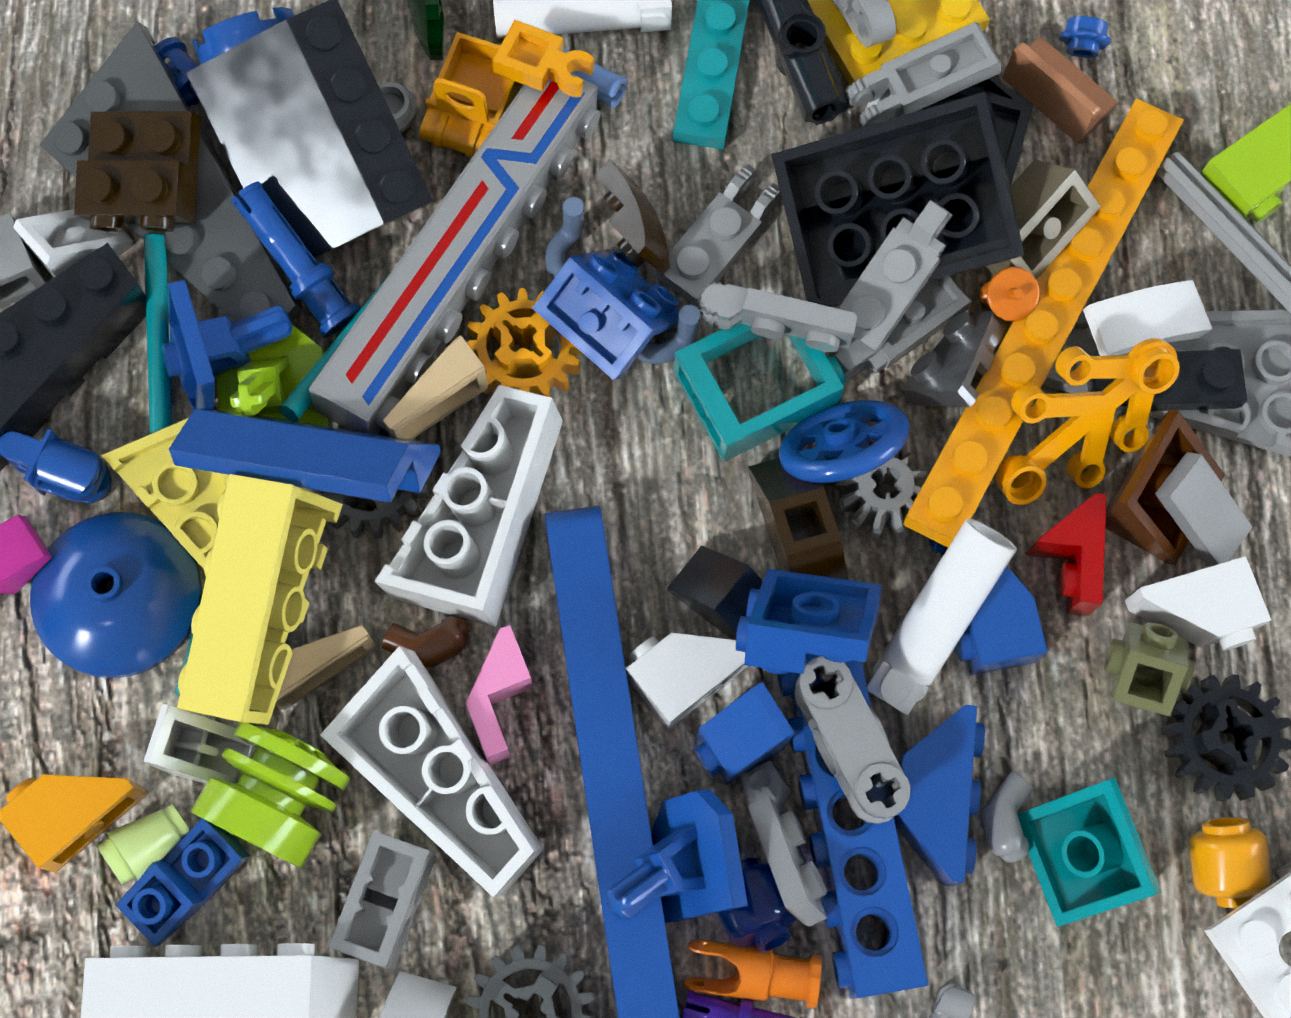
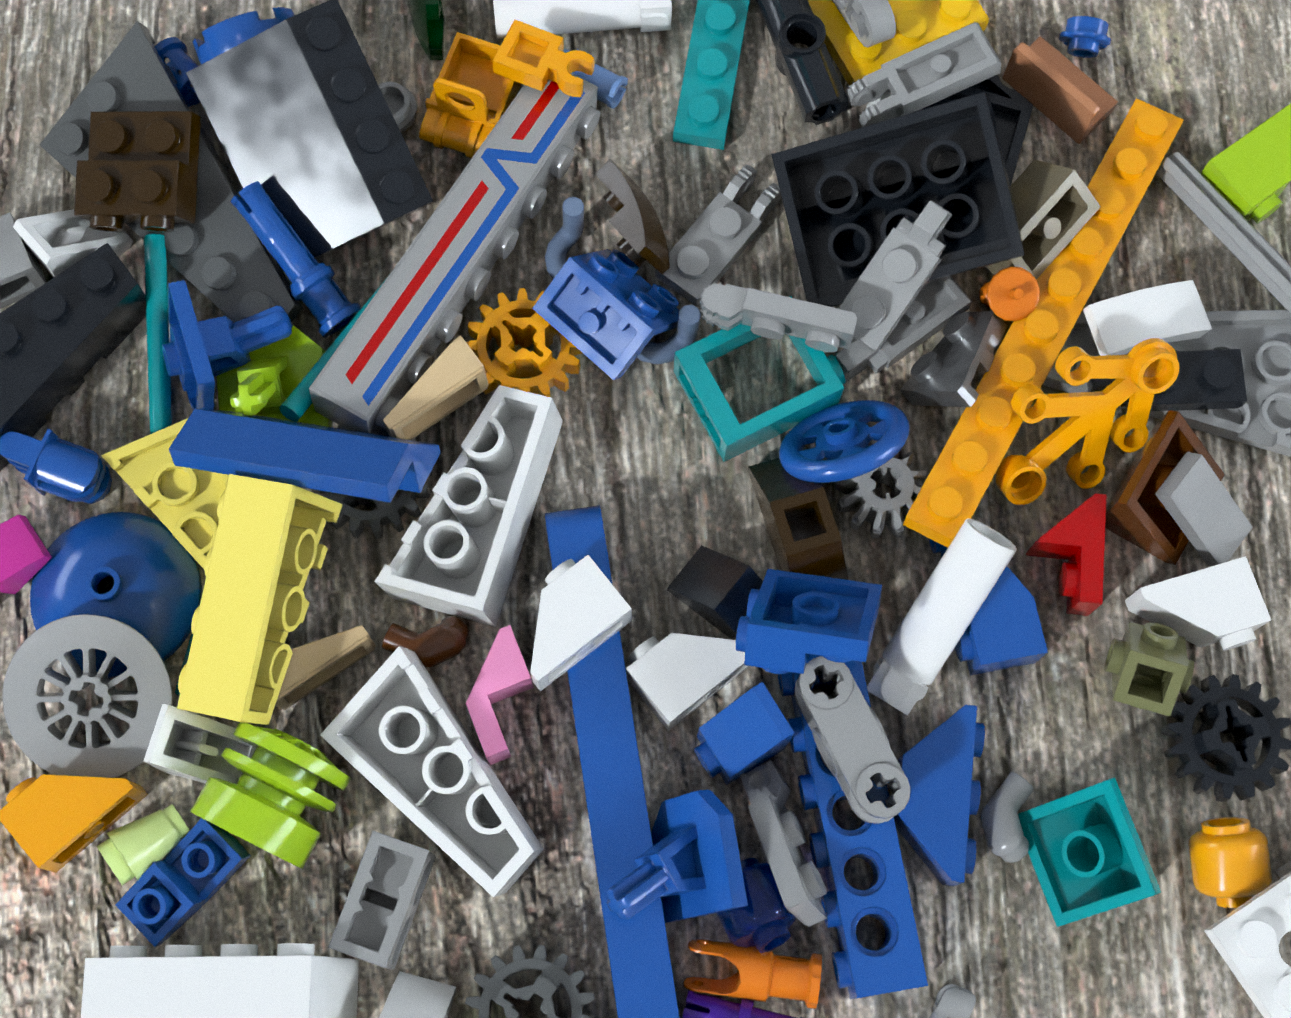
(36, 730): none -> light grey piece
(574, 618): none -> white slope

